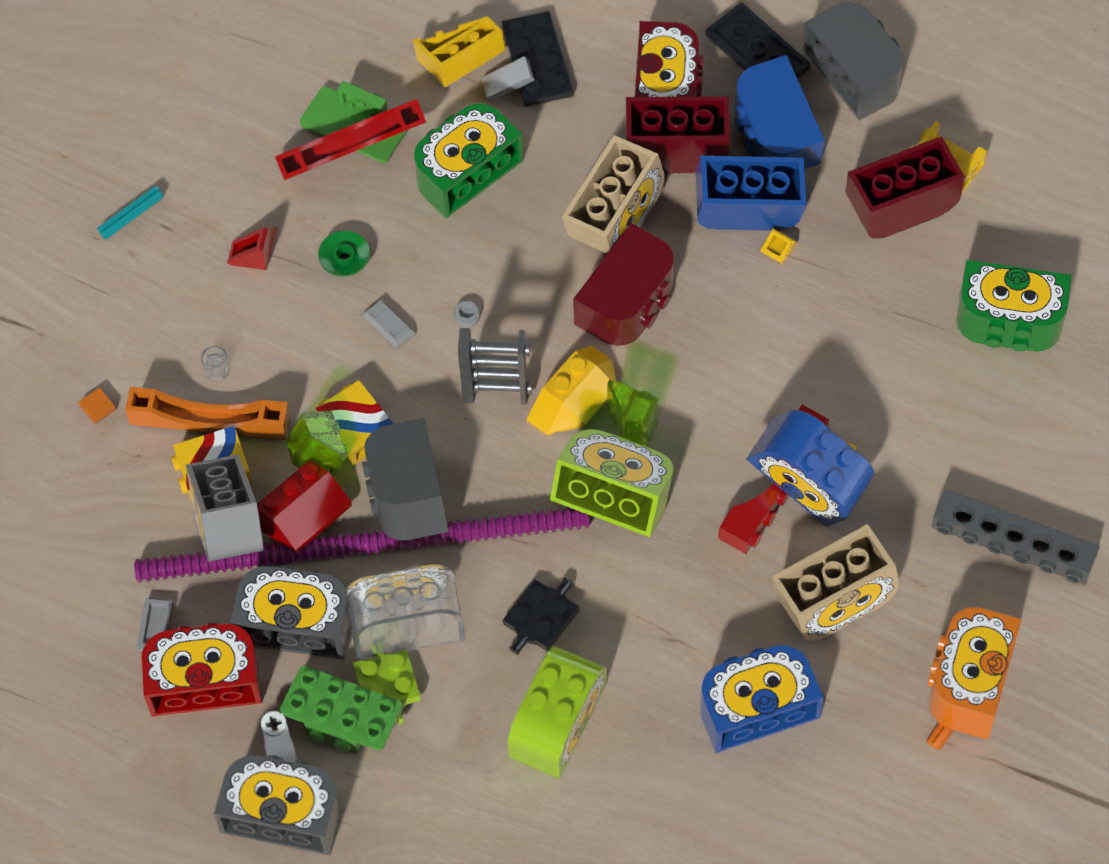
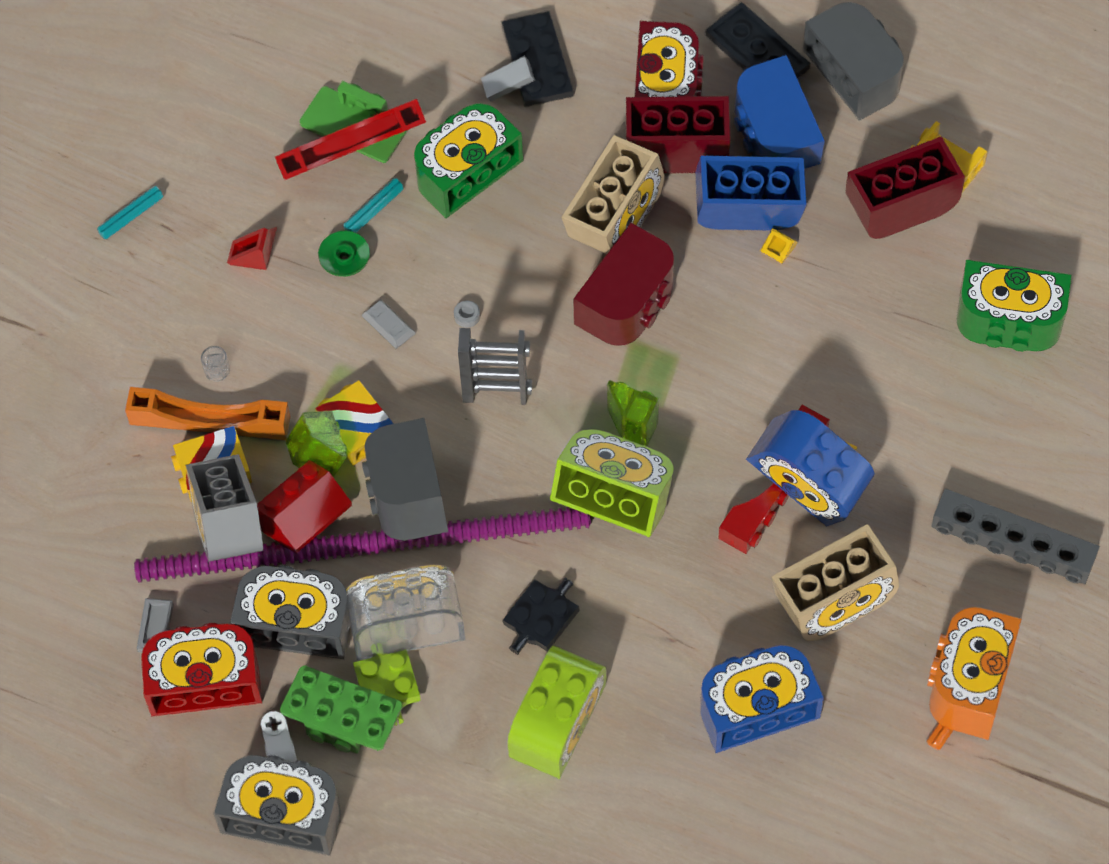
(96, 406): orange tile -> none
(373, 206): none -> teal axle
(460, 51): yellow wedge -> none
(573, 392): yellow wedge -> none

